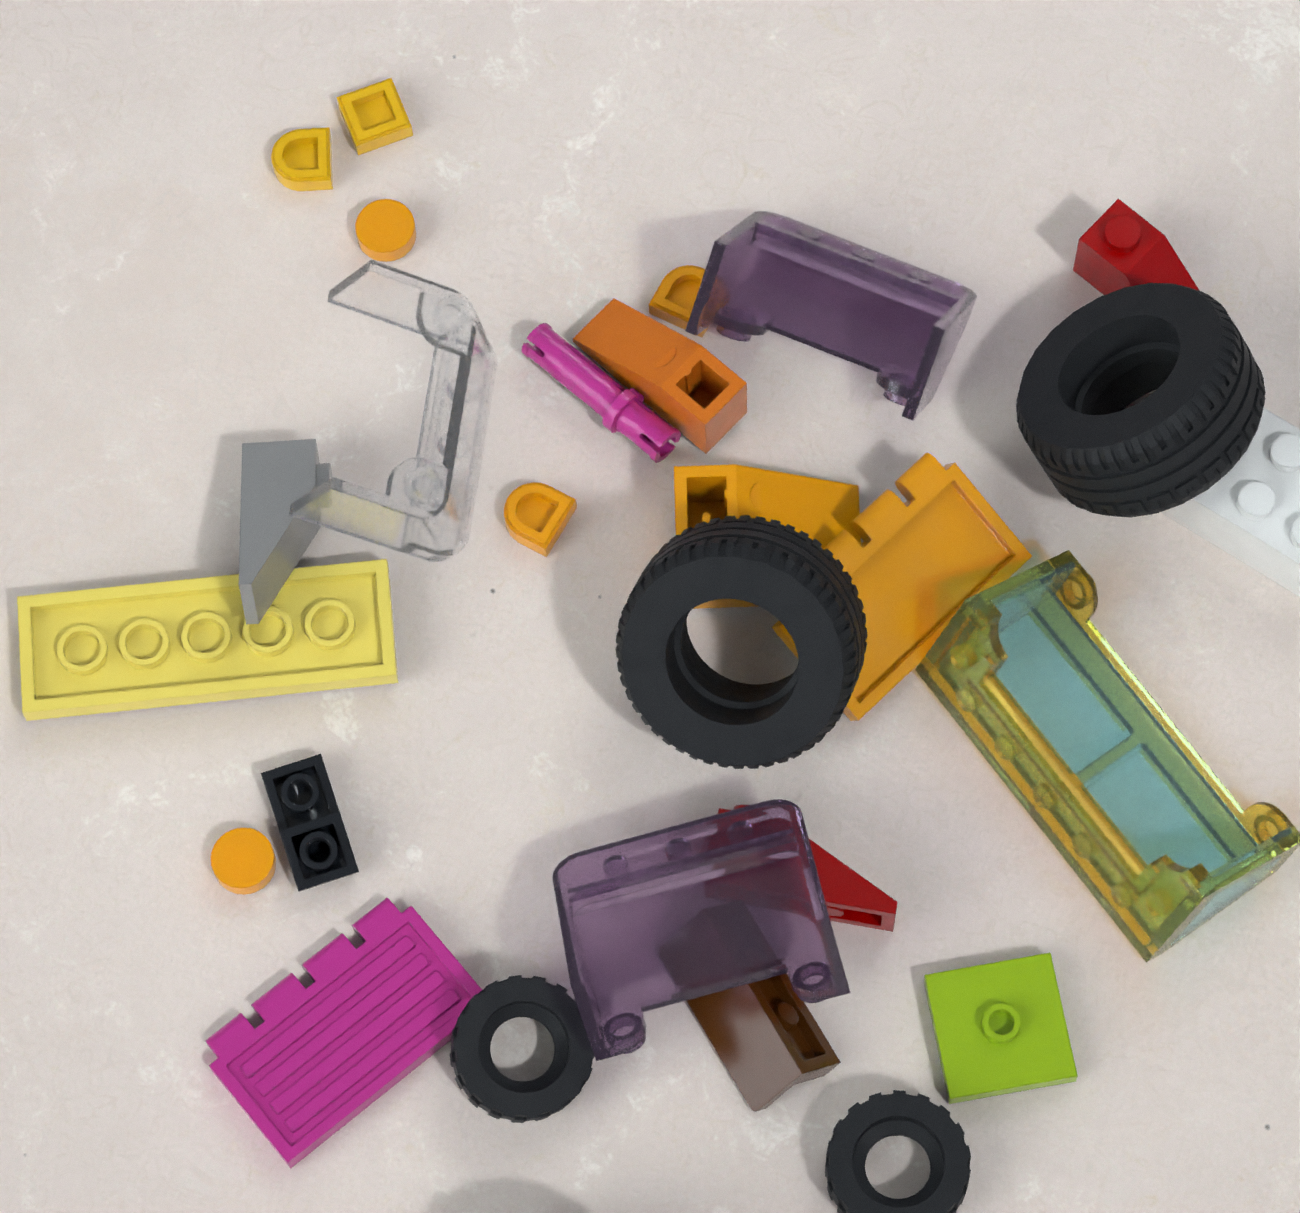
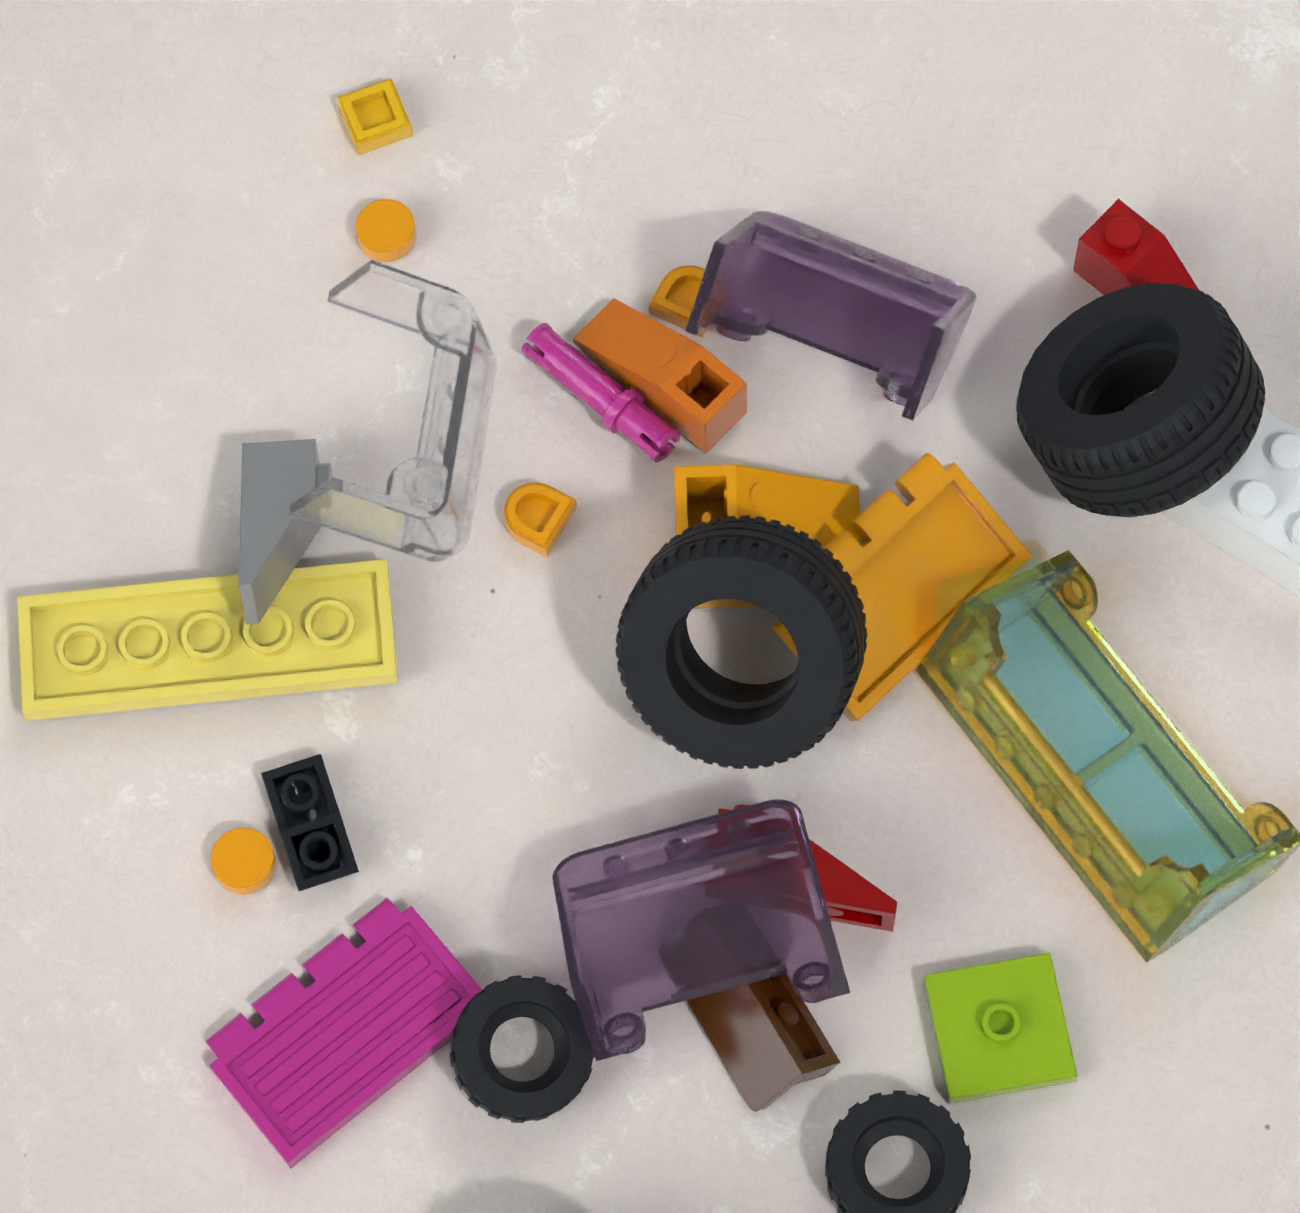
(304, 159): yellow tile -> none

